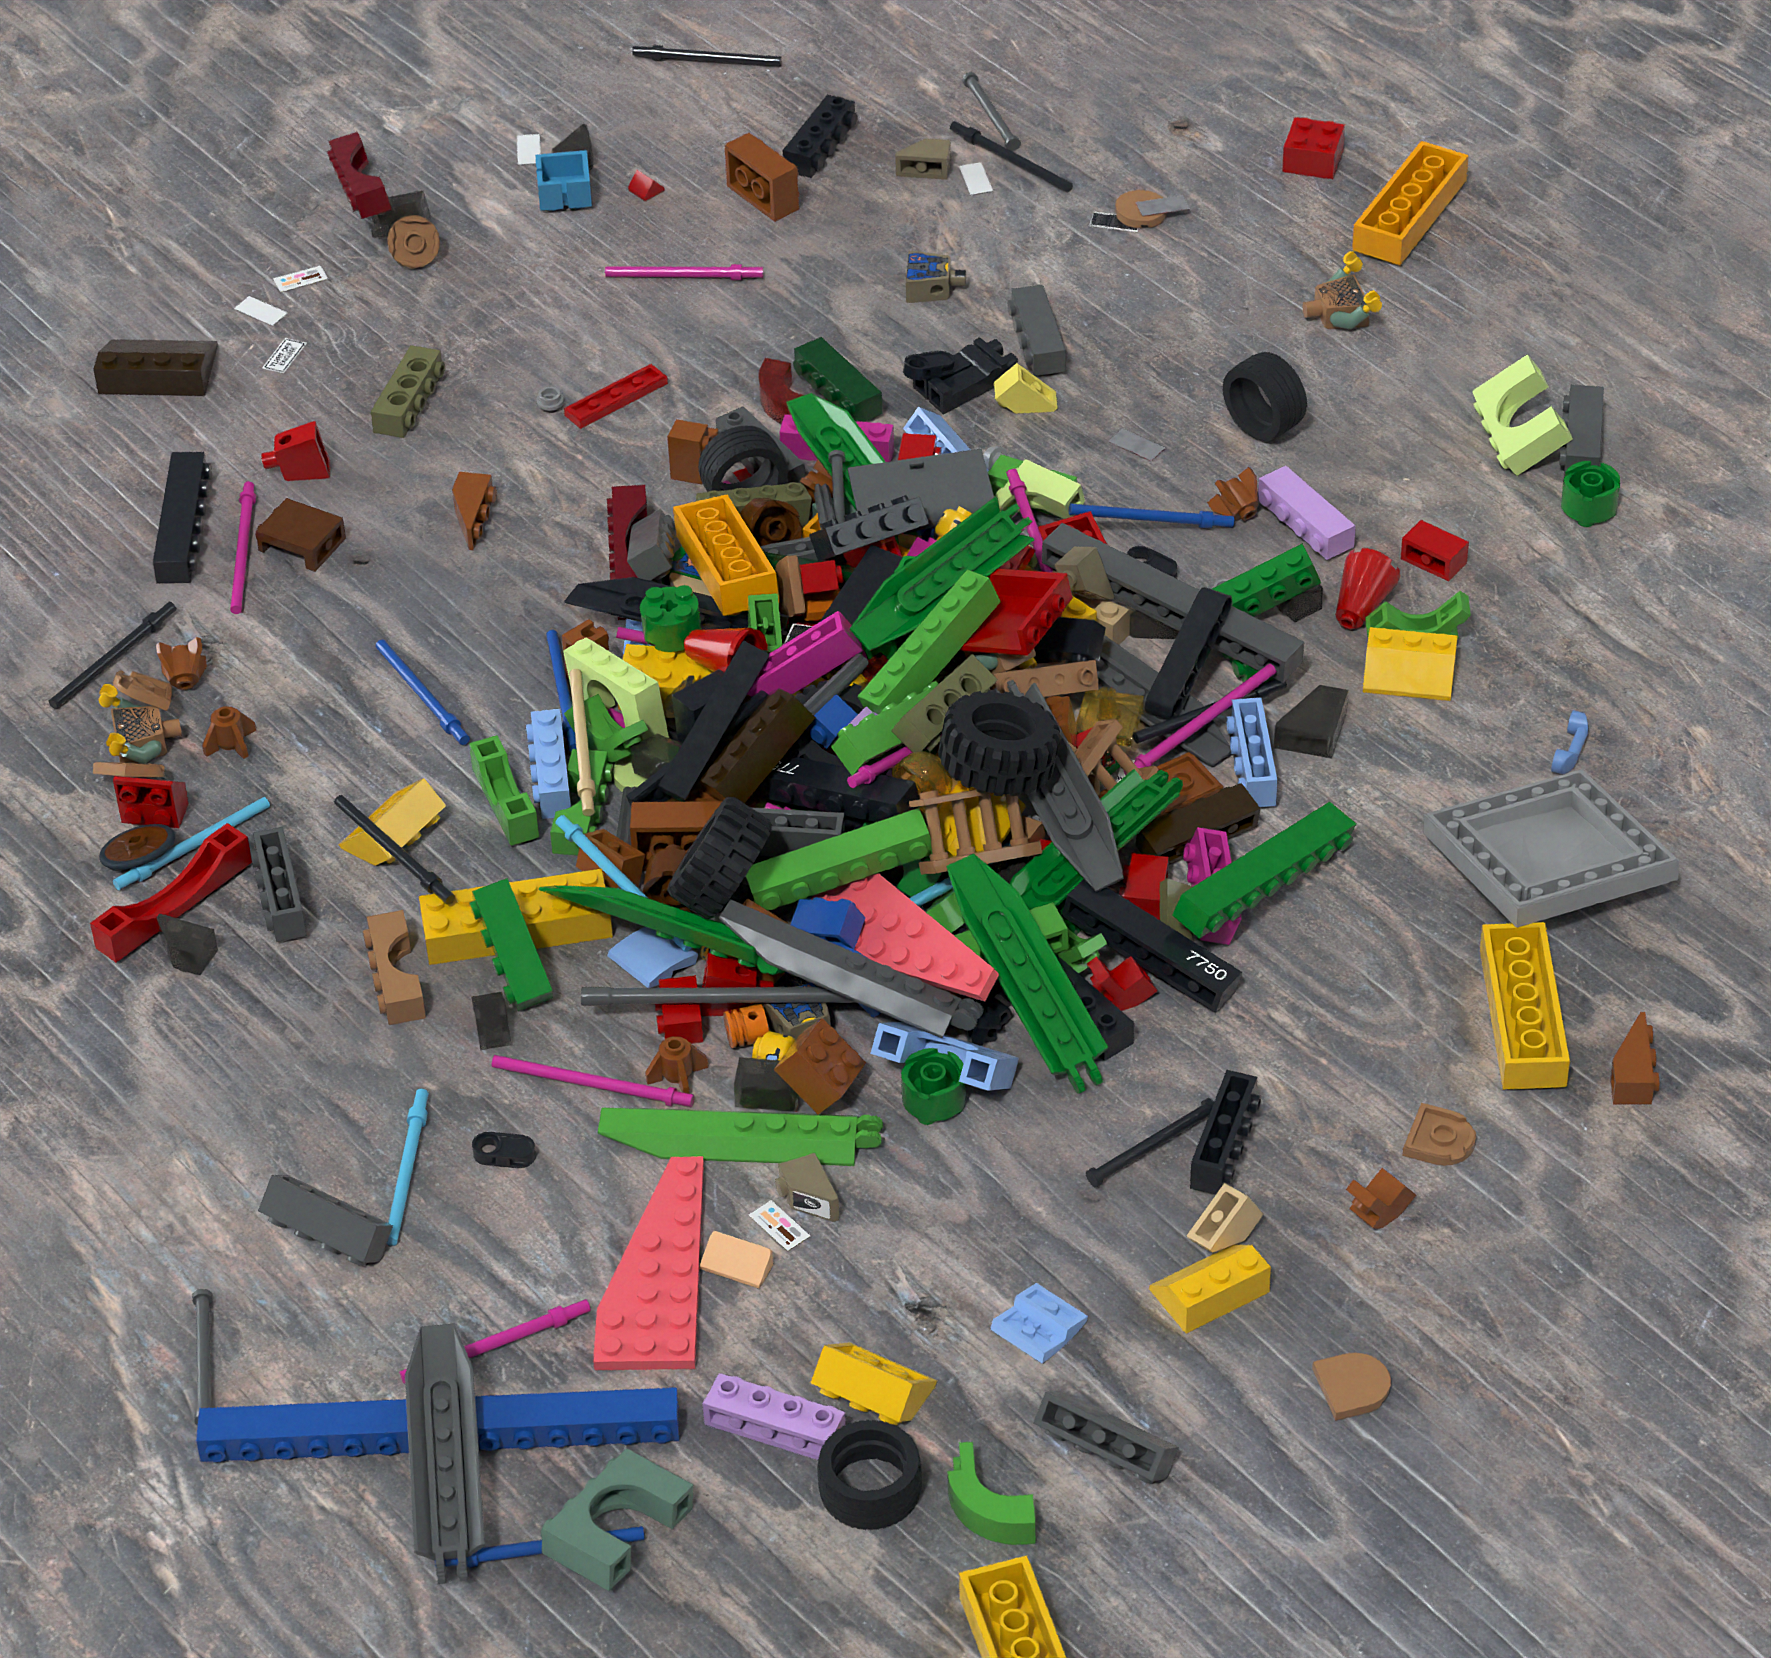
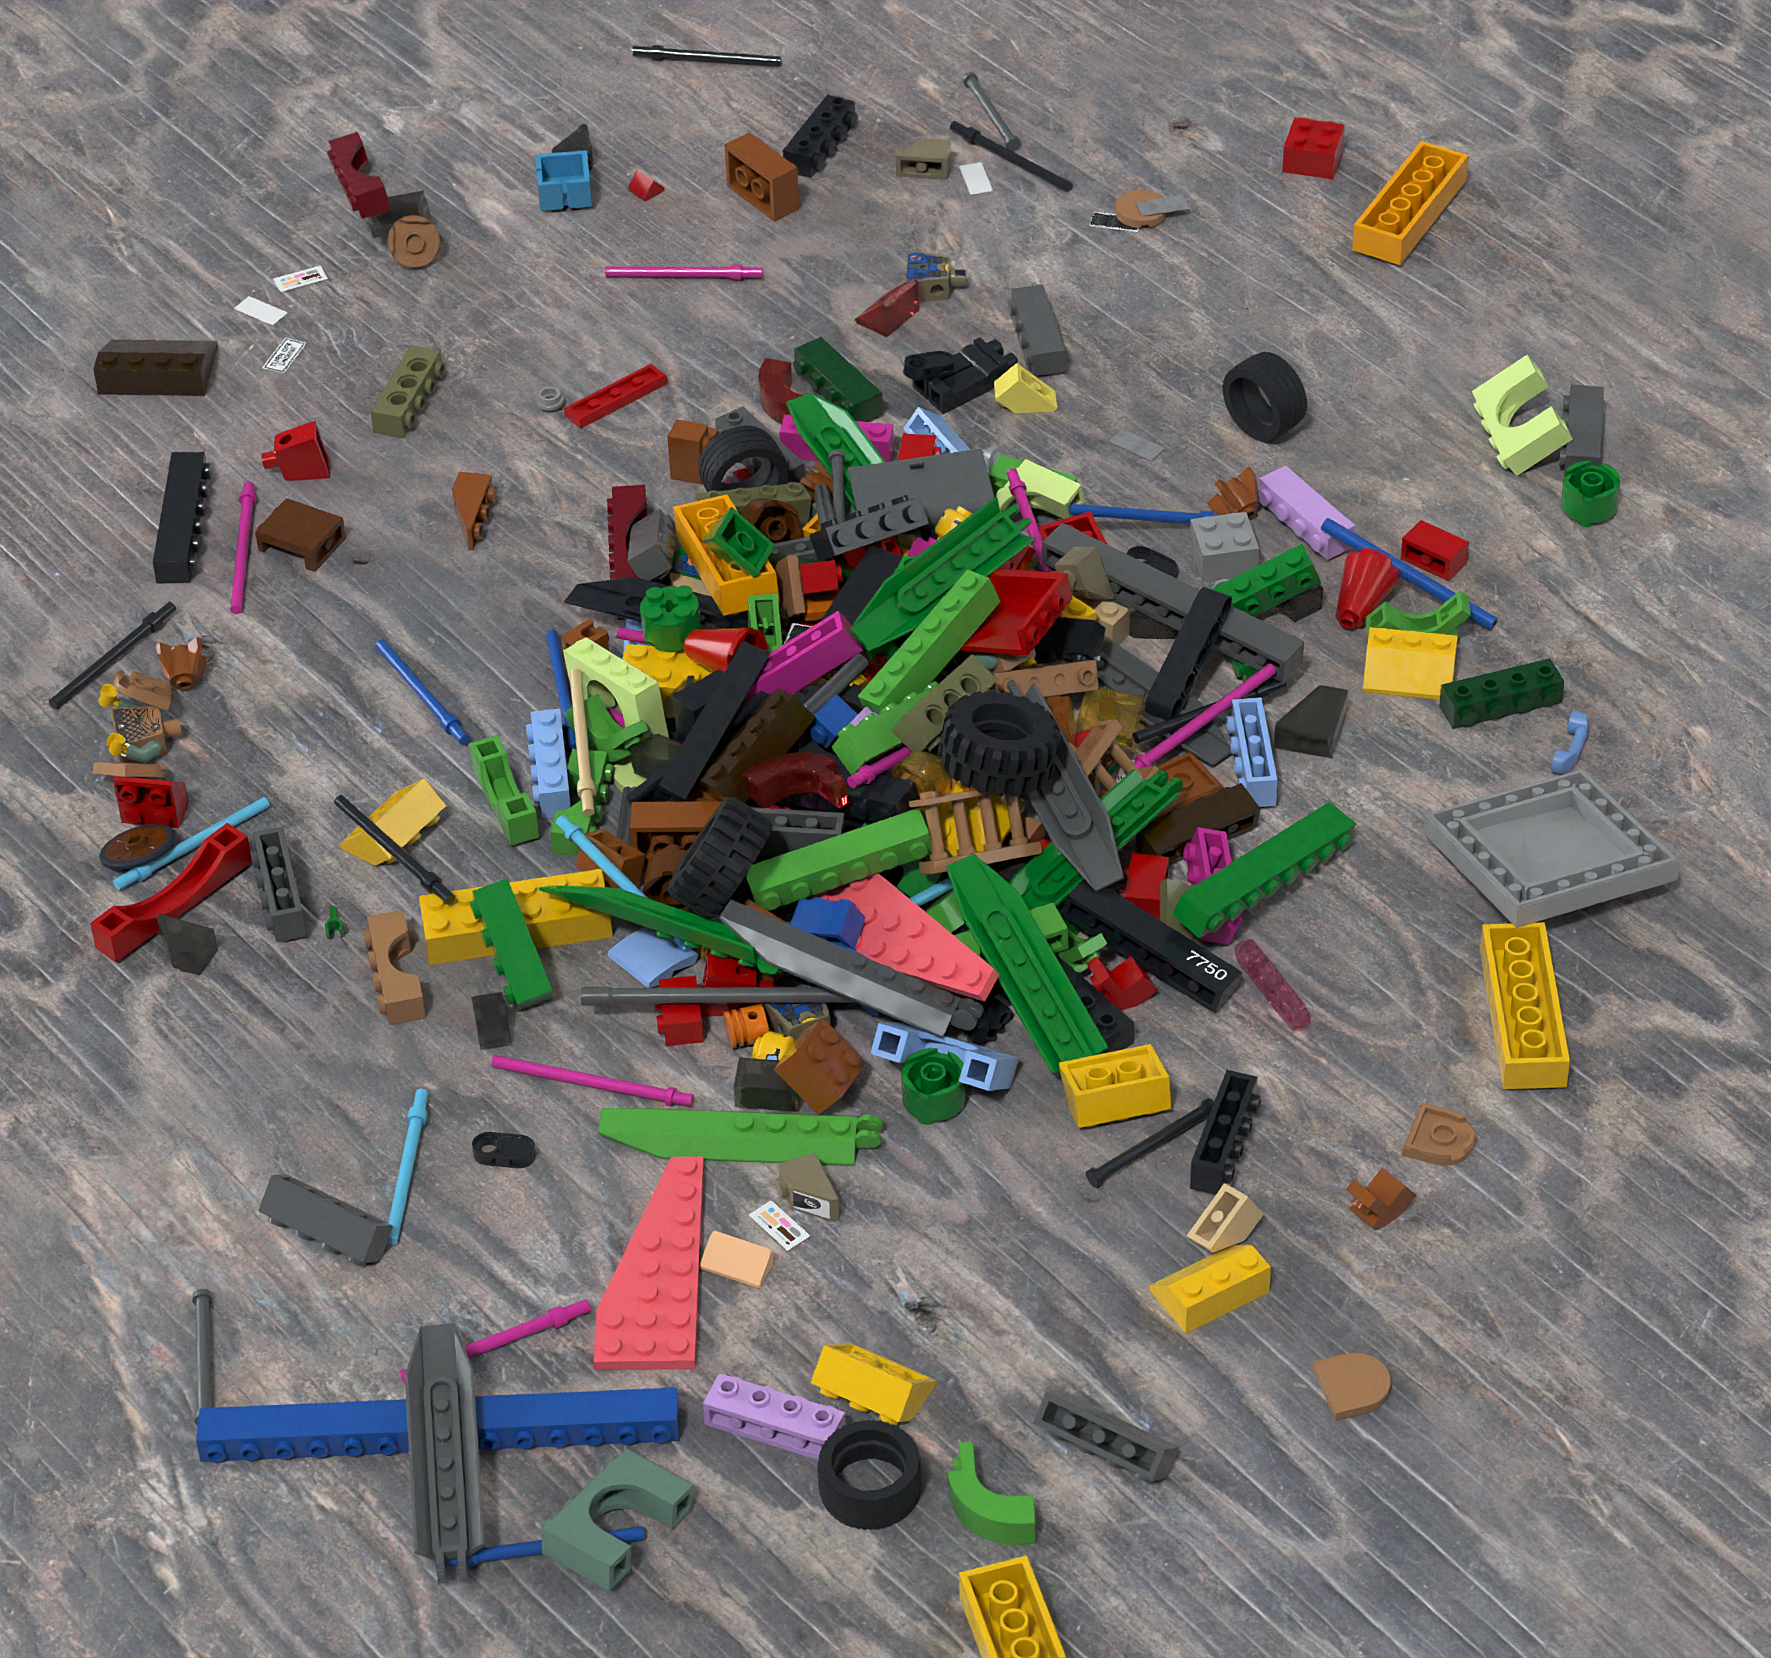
(228, 730): dark orange brick -> none
(334, 923): none -> green hand
(527, 148): white sticker -> none
(676, 1062): dark orange brick -> none
(739, 542): none -> green slope
(795, 774): none -> clear red arch
(892, 309): none -> clear red slope
(1039, 1323): light blue slope -> none
(1115, 1086): none -> yellow slope
(1223, 545): none -> light grey brick
(1272, 984): none -> clear pink beam
(1341, 299): torso -> none
(1407, 572): none -> blue piece
(1501, 693): none -> dark green brick
(1633, 1065): dark orange slope -> none

